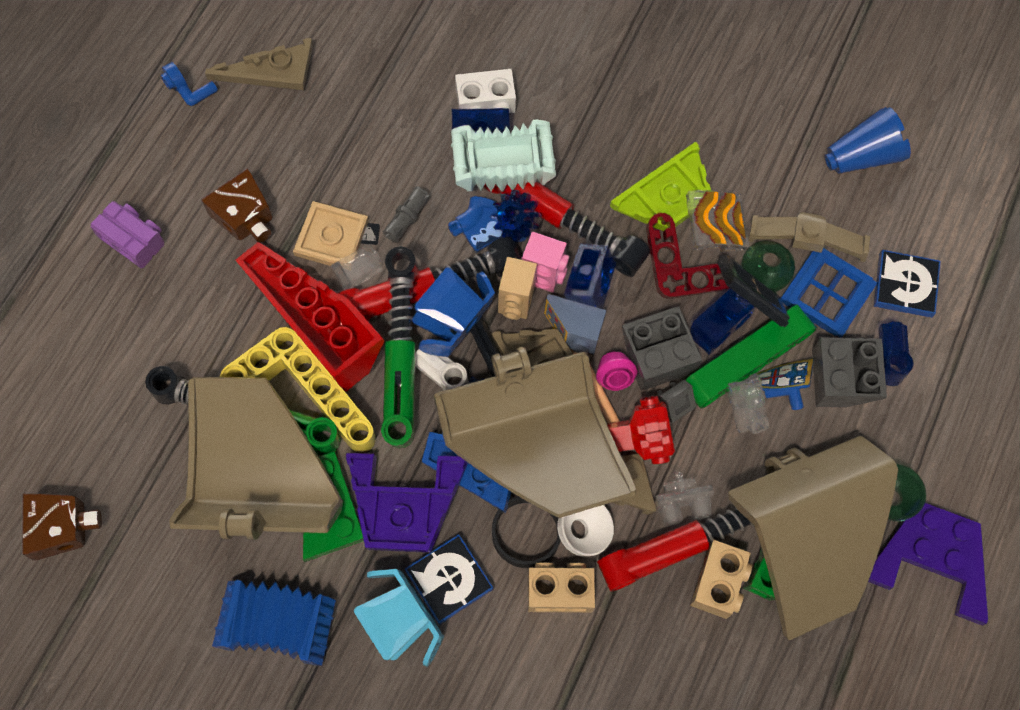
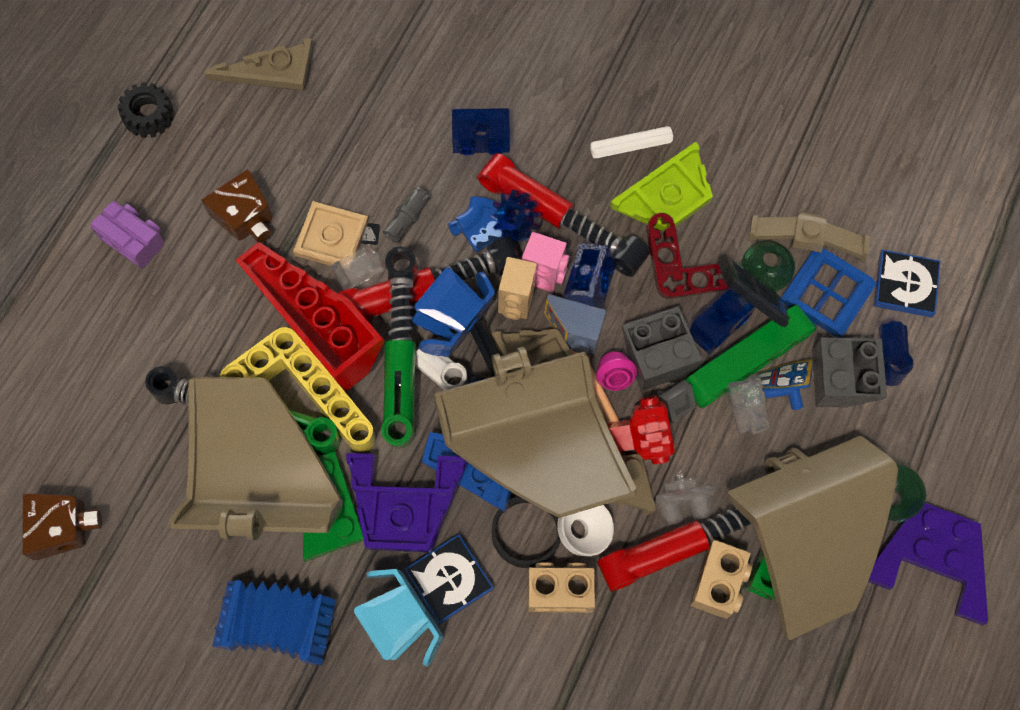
(142, 96): none -> black tyre
(174, 79): blue plate -> none
(484, 87): white brick -> none
(503, 156): light aqua piece -> none
(631, 142): none -> white axle
(717, 220): slope -> none
(870, 144): blue cone -> none

